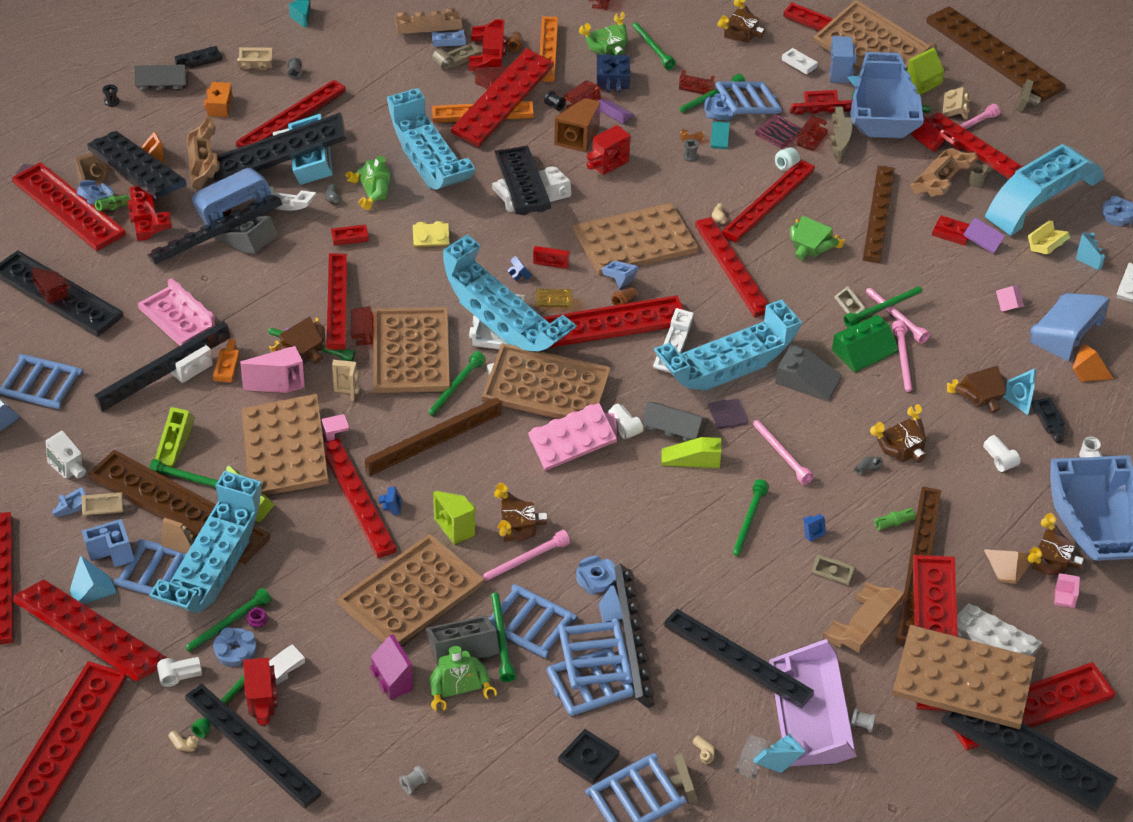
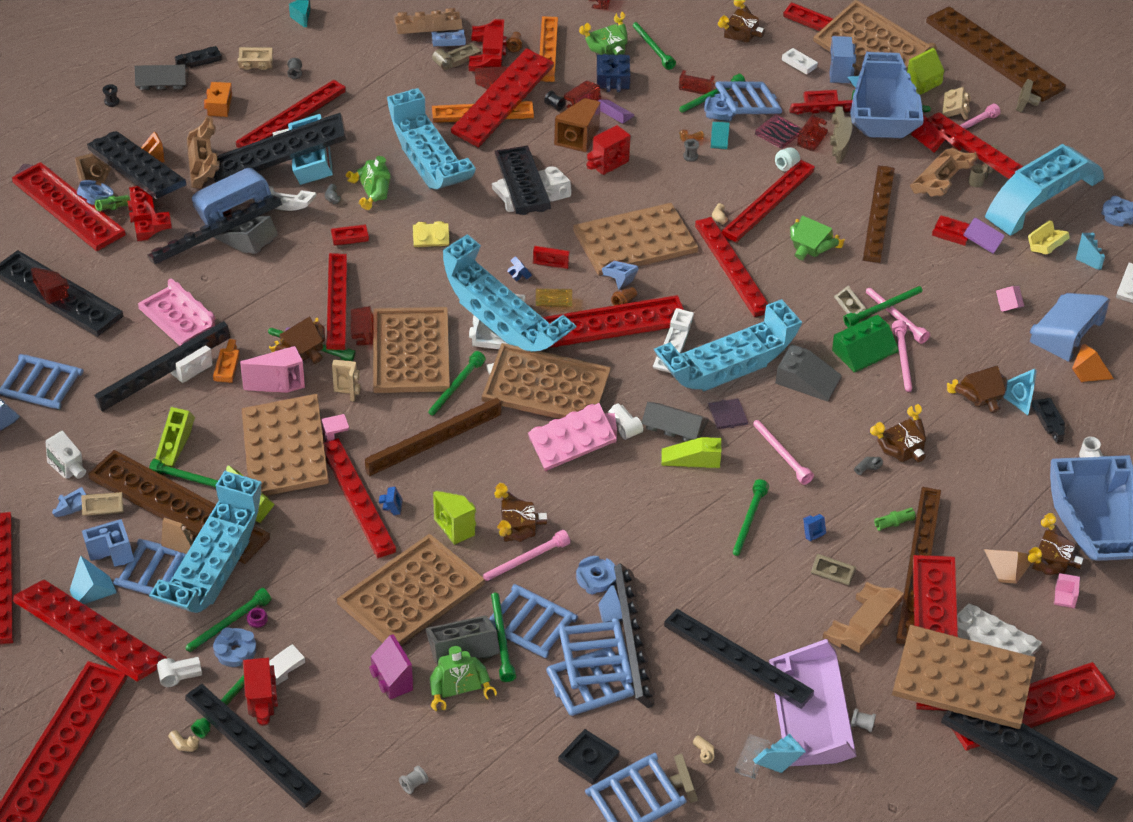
(1003, 457): white piece -> none

